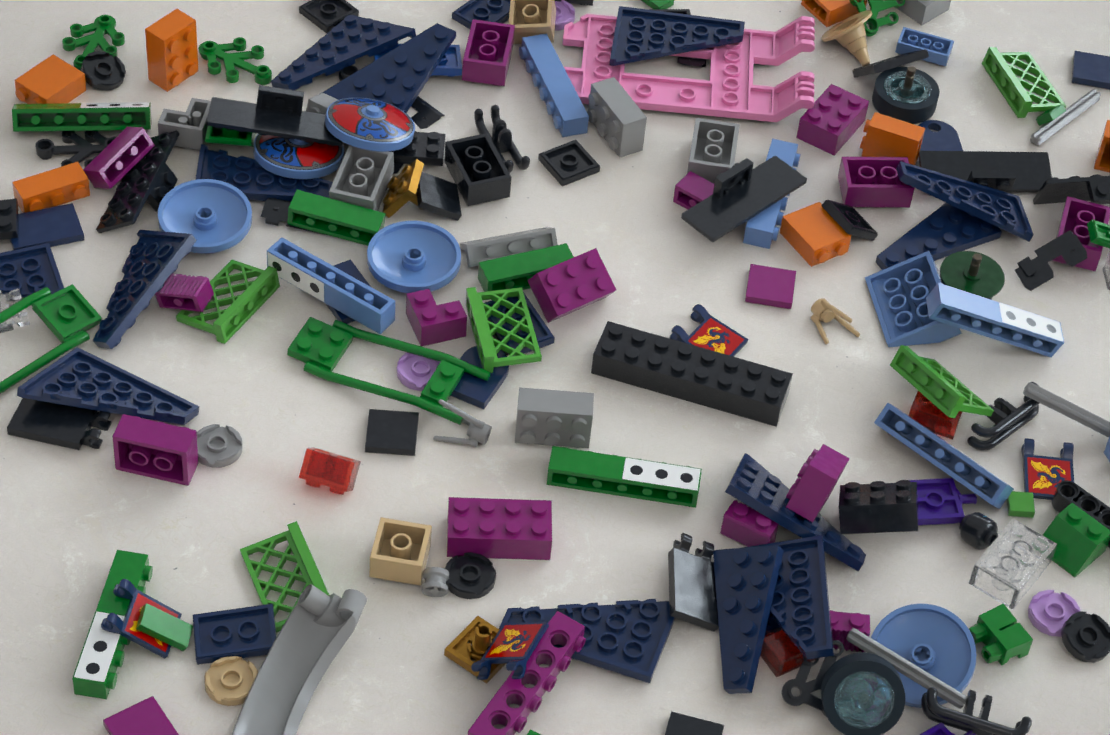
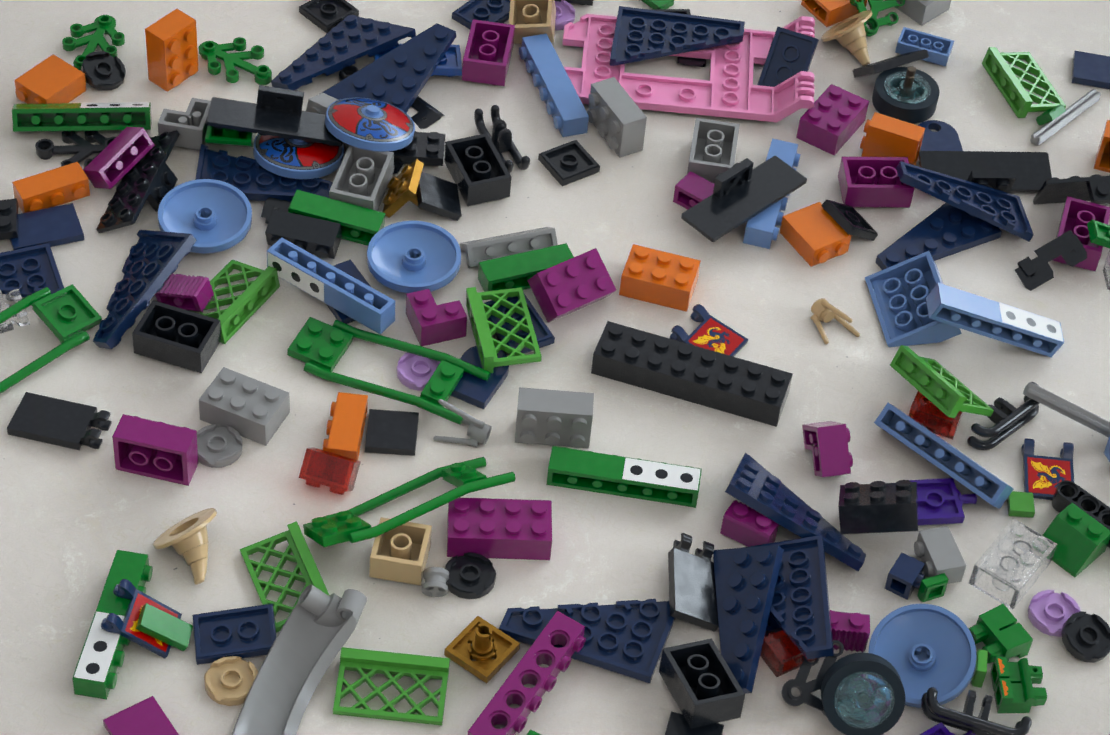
(95, 384): dark blue wing -> none
(177, 336): none -> black brick
(191, 540): none -> tan piece
(245, 405): none -> light grey brick
(308, 233): none -> black brick
(347, 425): none -> orange brick
(349, 527): none -> green plate
(392, 664): none -> bright green fence
(511, 646): flag -> none
(659, 277): none -> orange brick
(701, 683): none -> black brick
(770, 286): magenta tile -> none
(787, 56): none -> dark blue tile
(816, 482): magenta brick -> none
(829, 447): none -> magenta brick
(905, 576): none -> dark blue brick
(907, 668): light grey axle -> none
(932, 587): none -> green tile
(940, 554): none -> light grey brick
(972, 273): dark green piece -> none
(978, 530): black head -> none
(980, 668): none -> bright green tile
(1014, 685): none -> green hips

